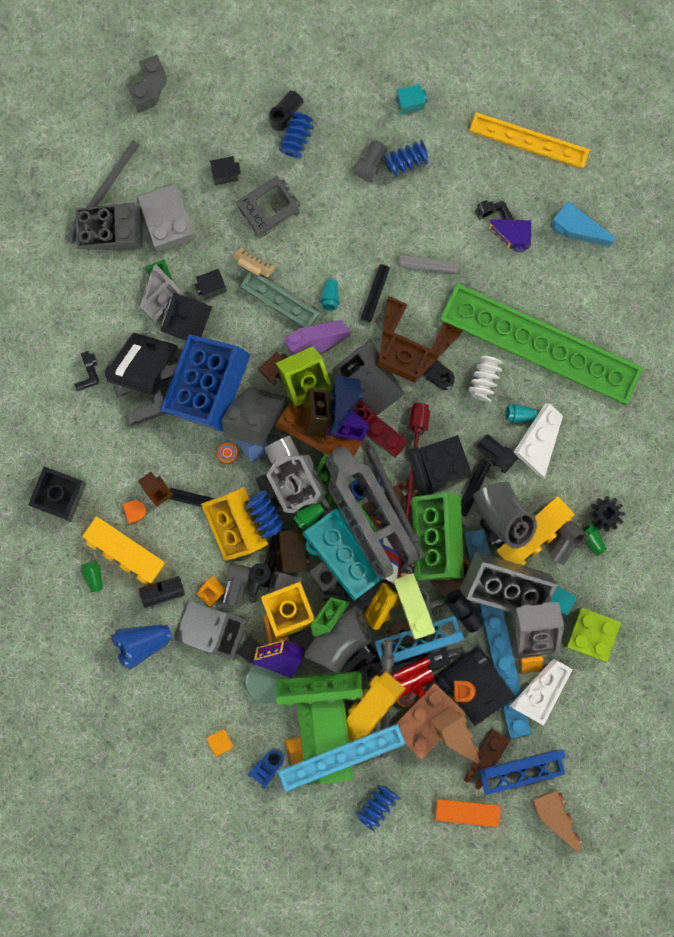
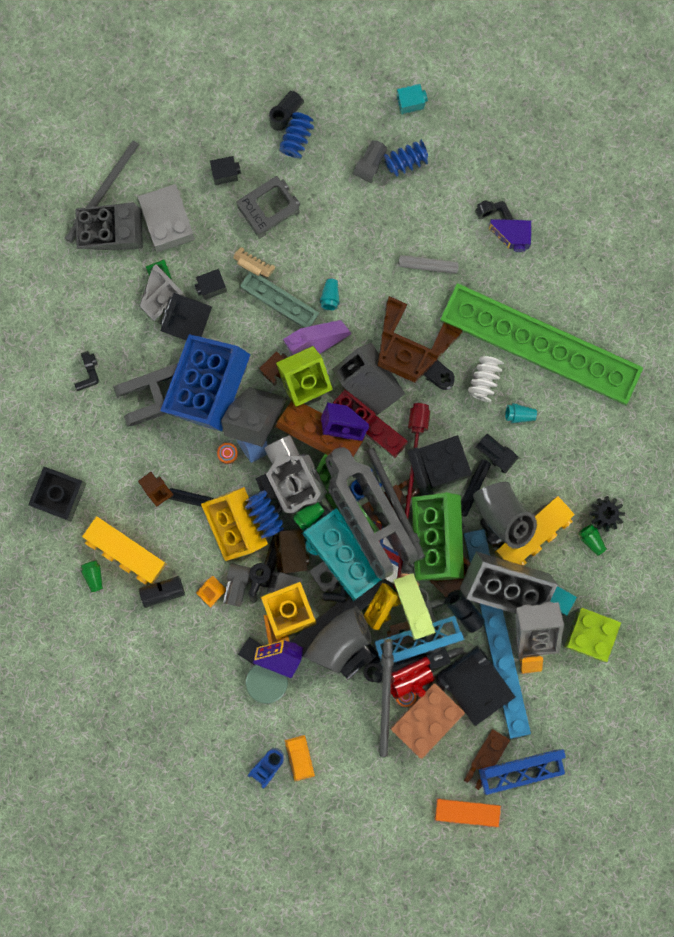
(134, 511): orange tile -> none
(140, 643): blue cone -> none
(141, 364): black door -> none
(147, 92): dark grey brick -> none
(211, 630): slope -> none
(220, 742): light orange slope -> none
(317, 412): dark brown brick -> none
(319, 688): bright green plate -> none
(321, 730): bright green slope -> none
(328, 616): bright green slope -> none
(341, 757): medium azure tile -> none
(344, 399): dark blue slope -> none
(373, 706): yellow brick -> none
(375, 293): black axle -> none
(377, 807): blue piece -> none
(452, 731): medium nougat slope -> none
(463, 691): orange tile -> none
(529, 140): yellow tile -> none
(538, 442): white wing -> none
(543, 692): white wing -> none
(552, 813): medium nougat slope -> none
(571, 537): dark grey piece -> none
(577, 225): dark azure slope -> none

